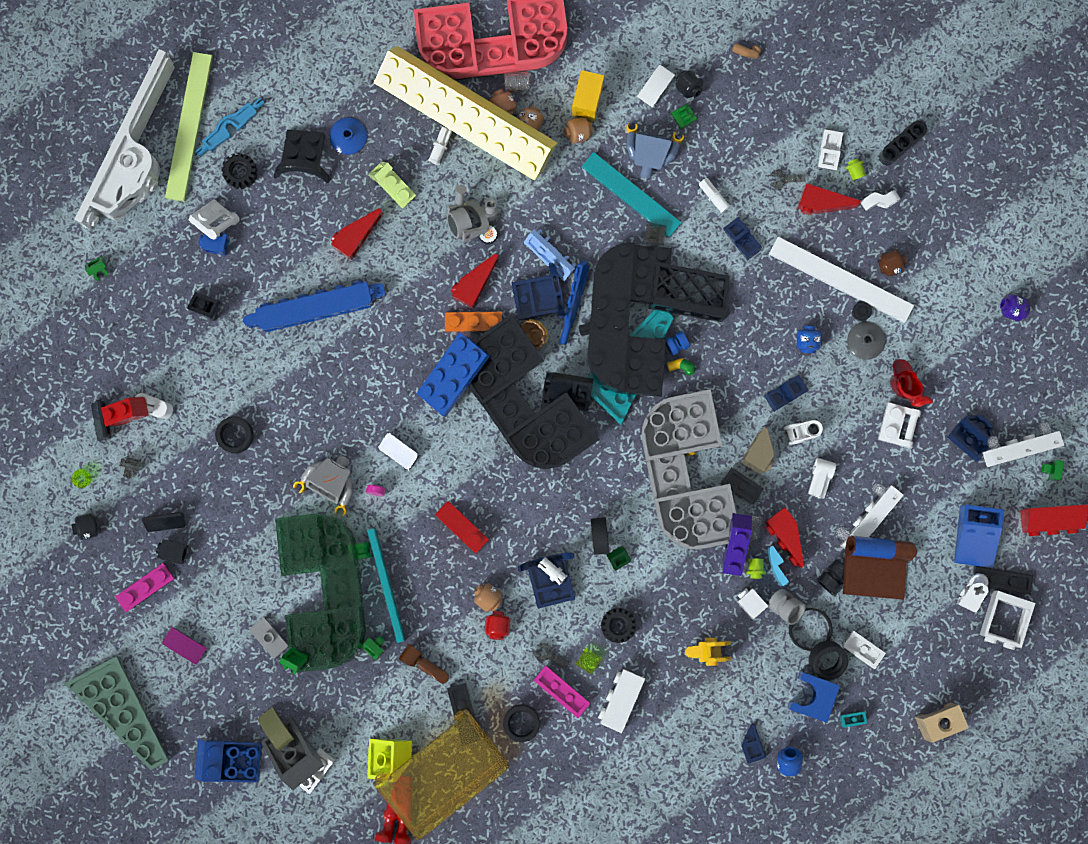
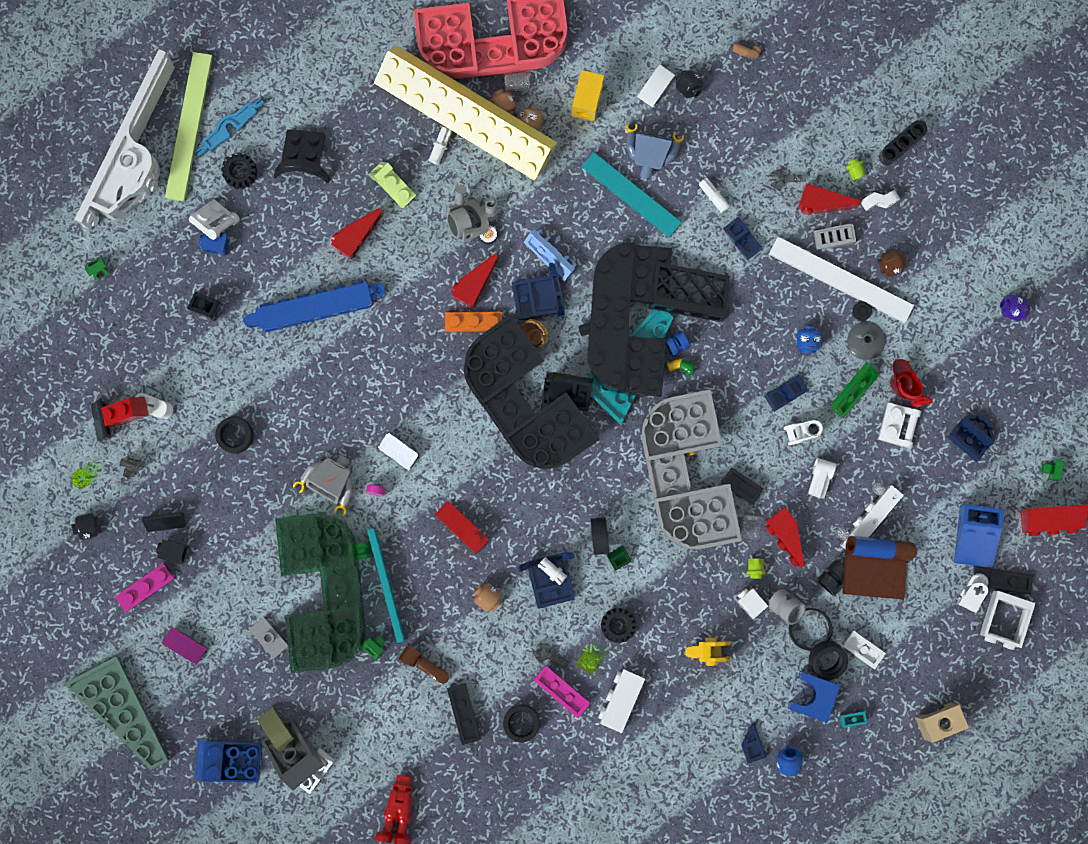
(293, 660): green tile -> none
(350, 144): blue dish -> none
(387, 755): neon yellow slope -> none
(442, 776): clear yellow windscreen -> none
(453, 374): blue plate -> none
(497, 626): red head -> none
(577, 290): blue sword -> none
(578, 130): medium nougat head -> none
(655, 233): clear smoke tile -> none
(684, 116): green tile -> none
(738, 543): dark purple arch -> none
(759, 453): dark tan slope -> none
(775, 560): medium azure slope -> none
(830, 149): white slope -> none
(851, 234): none -> light grey slope
(854, 390): none -> green plate
(1017, 450): white piece -> none

